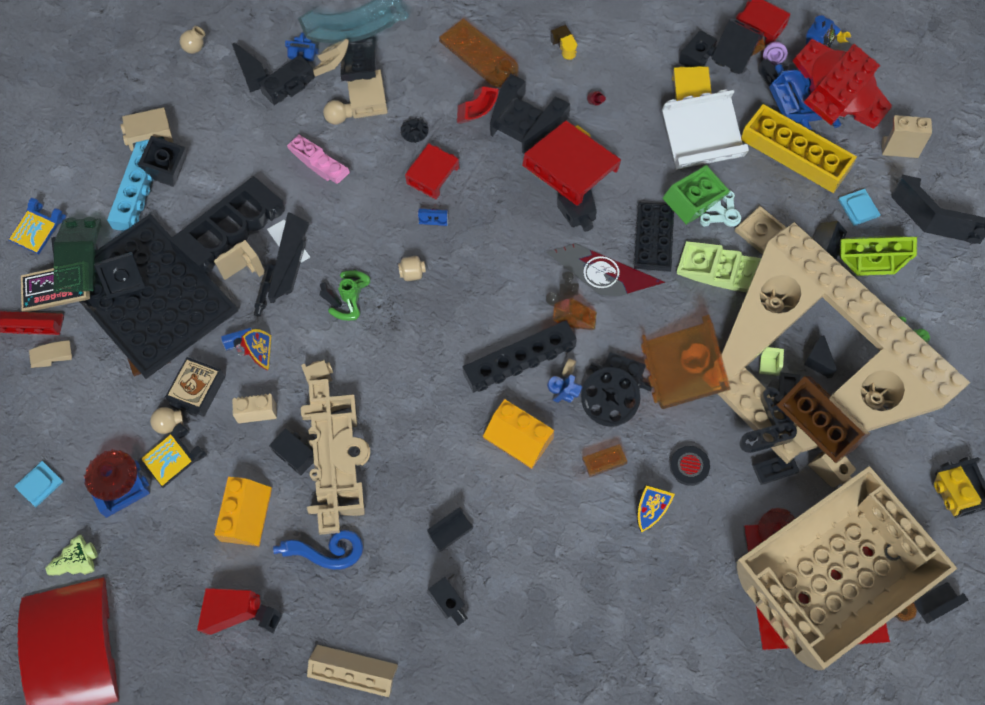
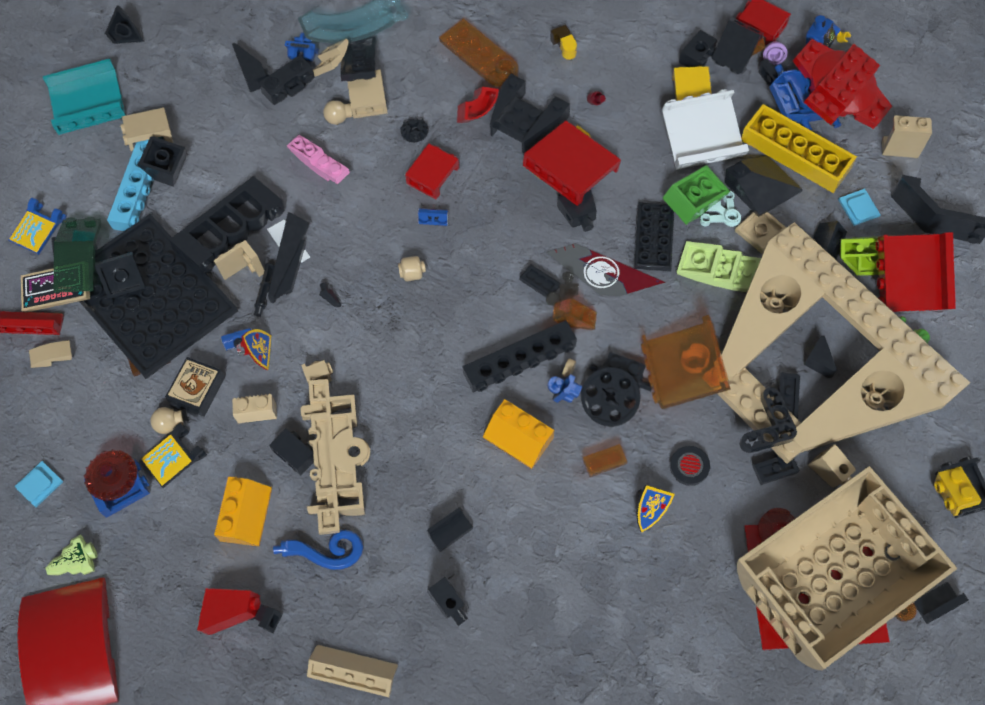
(84, 96): none -> teal panel
(122, 28): none -> black slope
(192, 40): tan piece -> none
(350, 293): bright green piece -> none
(539, 281): none -> black plate
(760, 184): none -> black slope
(771, 361): yellowish green panel -> none
(823, 419): reddish brown slope -> none
(916, 272): none -> red panel

